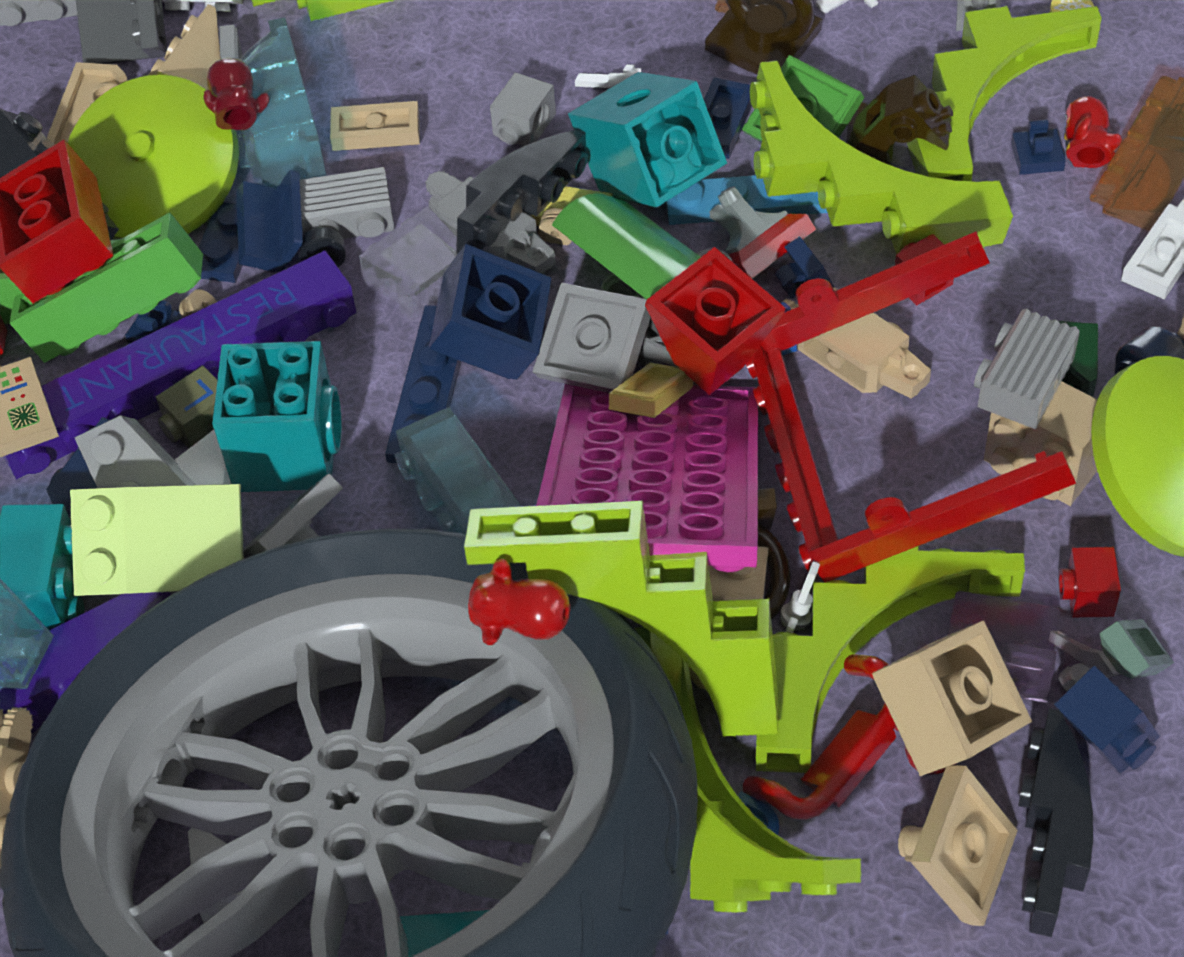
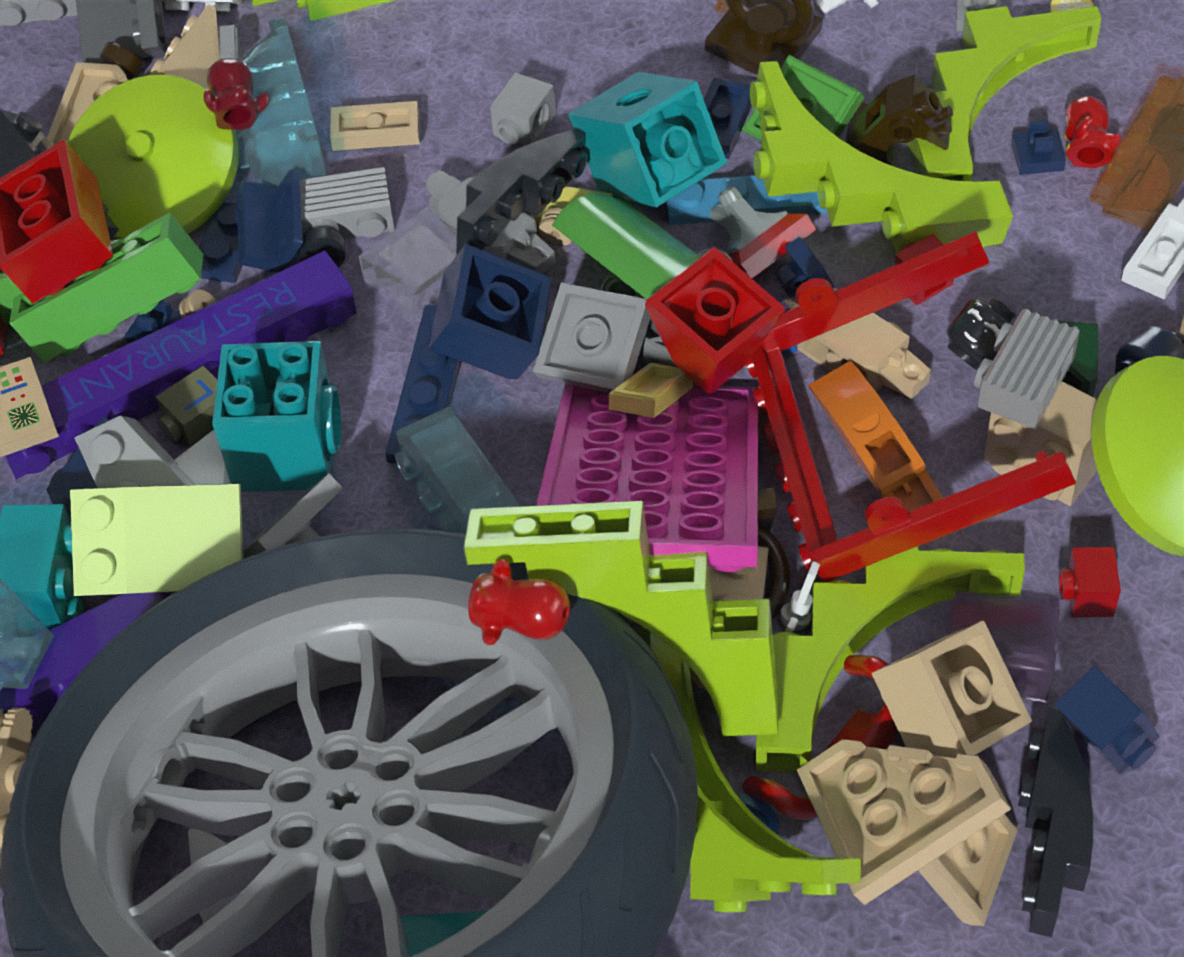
(123, 57): none -> dark brown tile
(605, 80): white piece -> none
(874, 437): none -> orange slope
(898, 807): none -> tan plate
(976, 330): none -> black head
(1126, 650): sand green piece -> none

